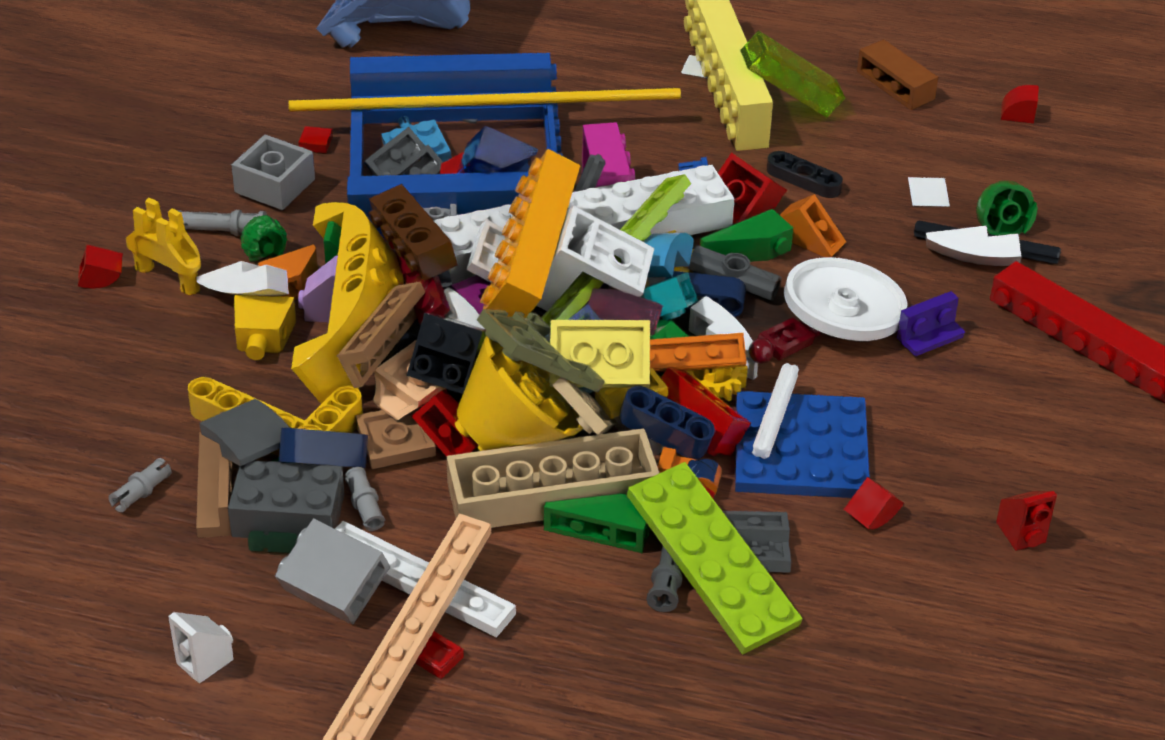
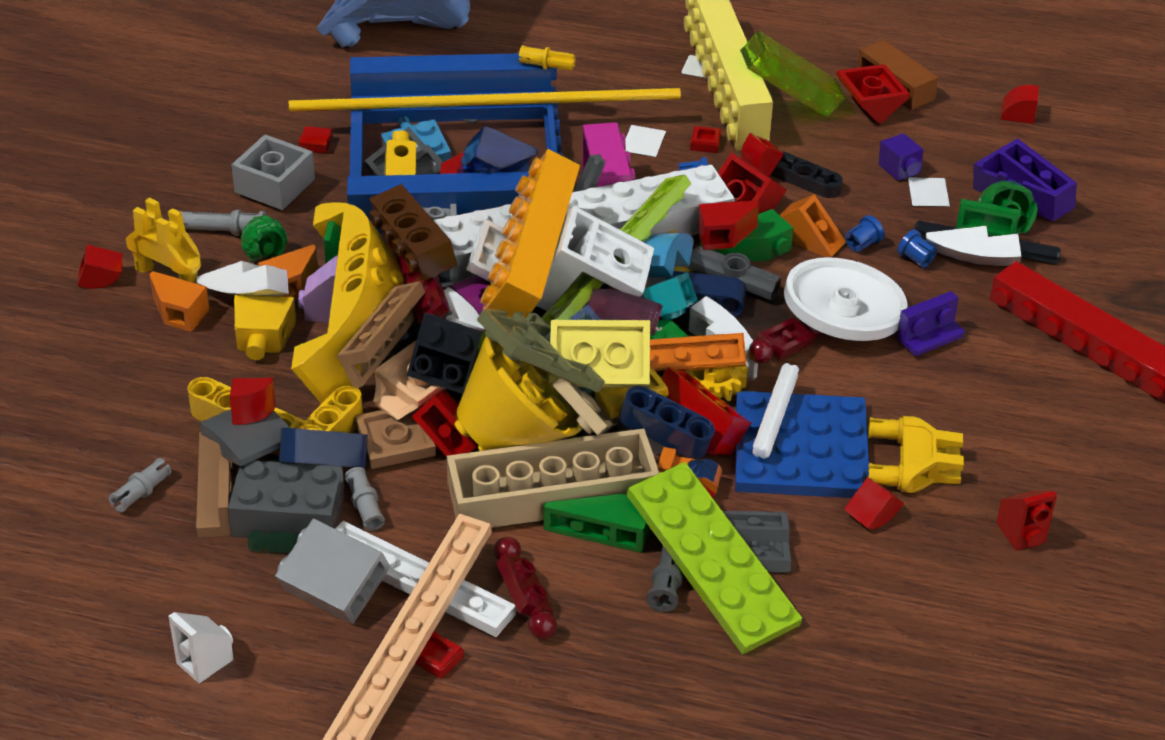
(179, 301): none -> orange slope
(251, 399): none -> red brick
(400, 155): none -> yellow torso
(525, 588): none -> dark red plate
(546, 58): none -> yellow axle
(644, 140): none -> white sticker
(705, 139): none -> red tile
(726, 223): none -> red slope
(761, 154): none -> red brick
(864, 234): none -> blue bush
(875, 89): none -> red slope
(900, 157): none -> dark purple brick
(917, 249): none -> blue bush
(924, 454): none -> yellow connector
(996, 218): none -> green tile
(1019, 163): none -> dark purple wedge

